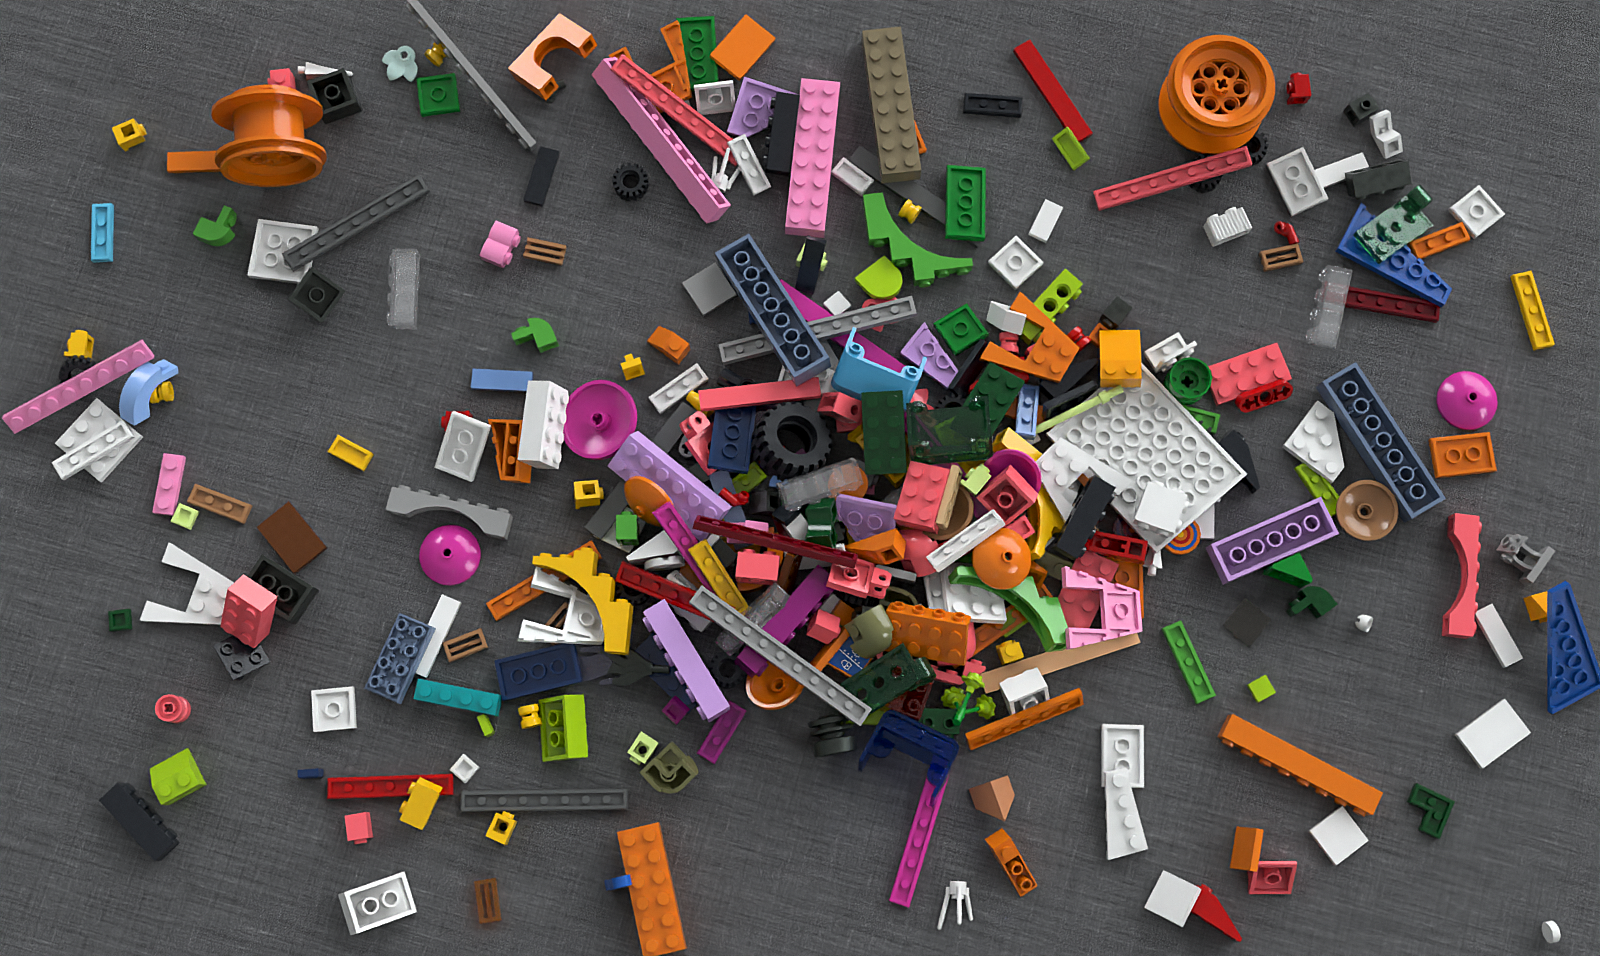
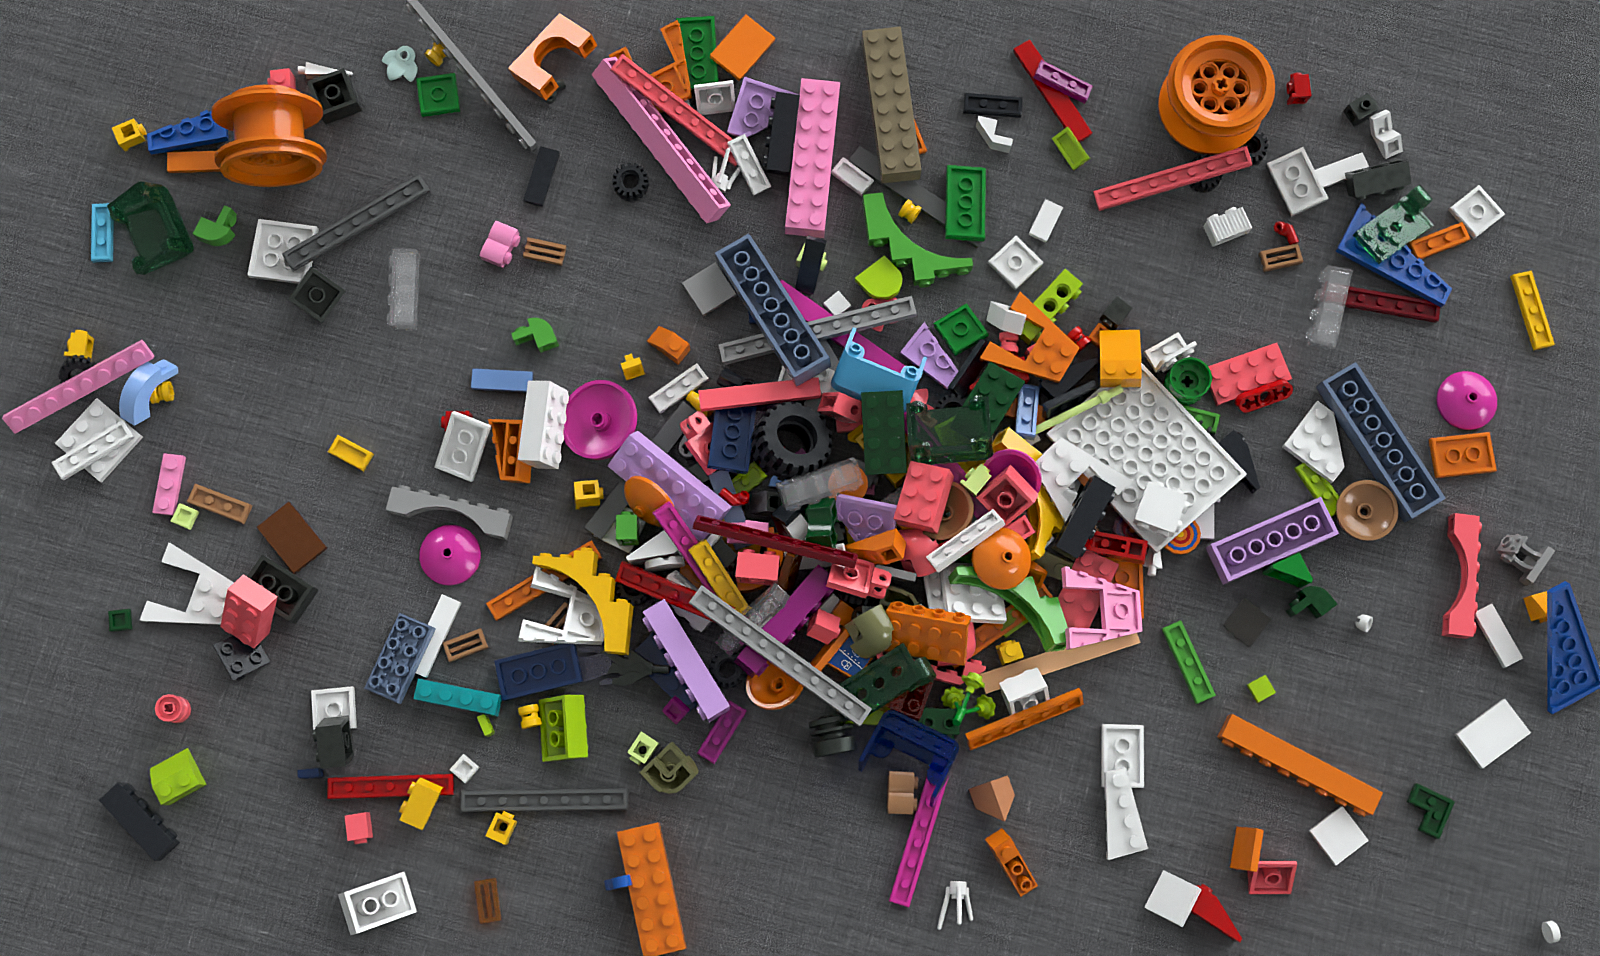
(153, 226): none -> clear green windscreen
(187, 134): none -> blue wing
(333, 742): none -> pearl dark grey brick
(901, 792): none -> medium nougat brick
(949, 497): tan tile -> none
(987, 129): none -> white slope
(1062, 81): none -> magenta tile

